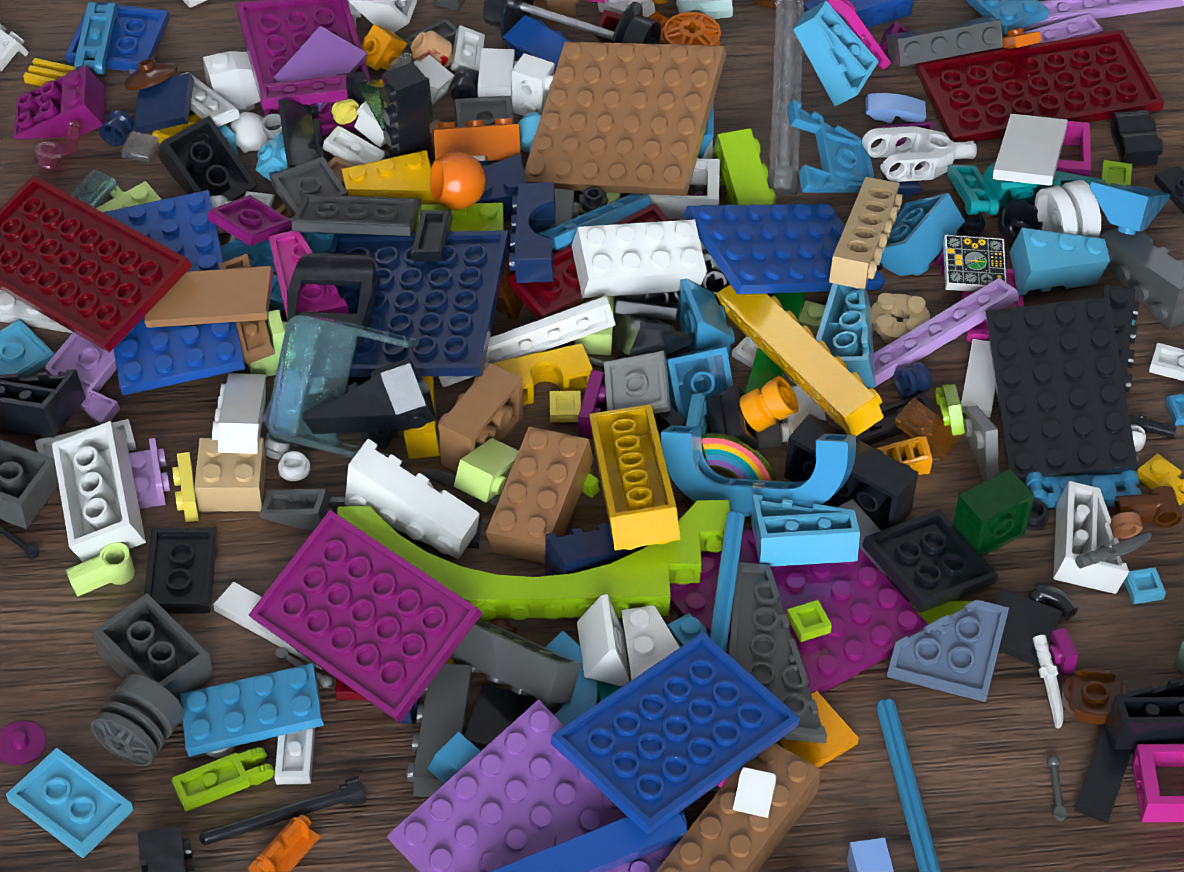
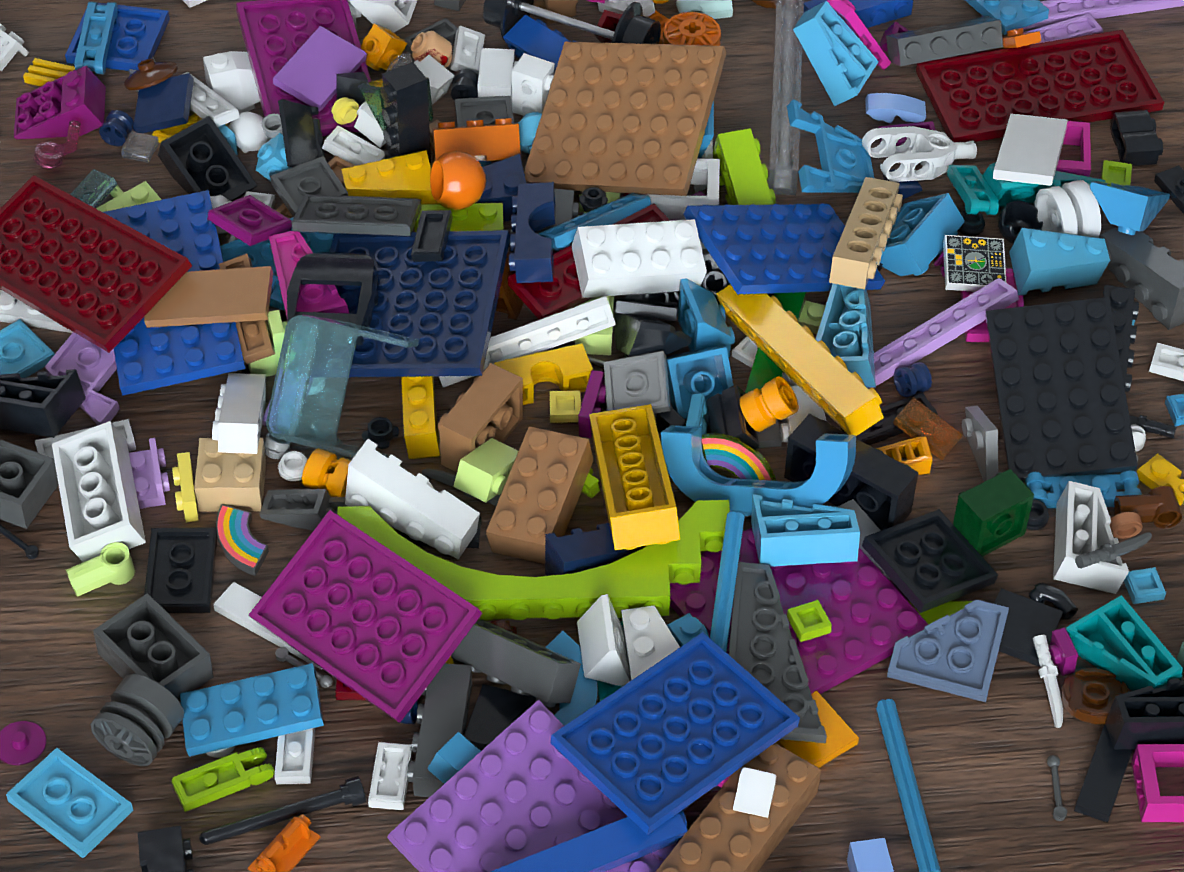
(237, 541): none -> tile
(305, 91): magenta plate -> none
(326, 472): none -> light orange wheel
(389, 401): black wedge -> none
(390, 776): none -> white plate
(897, 305): tan plate -> none
(950, 408): lime hinge -> none
(979, 379): white tile -> none
(1123, 644): none -> teal wedge

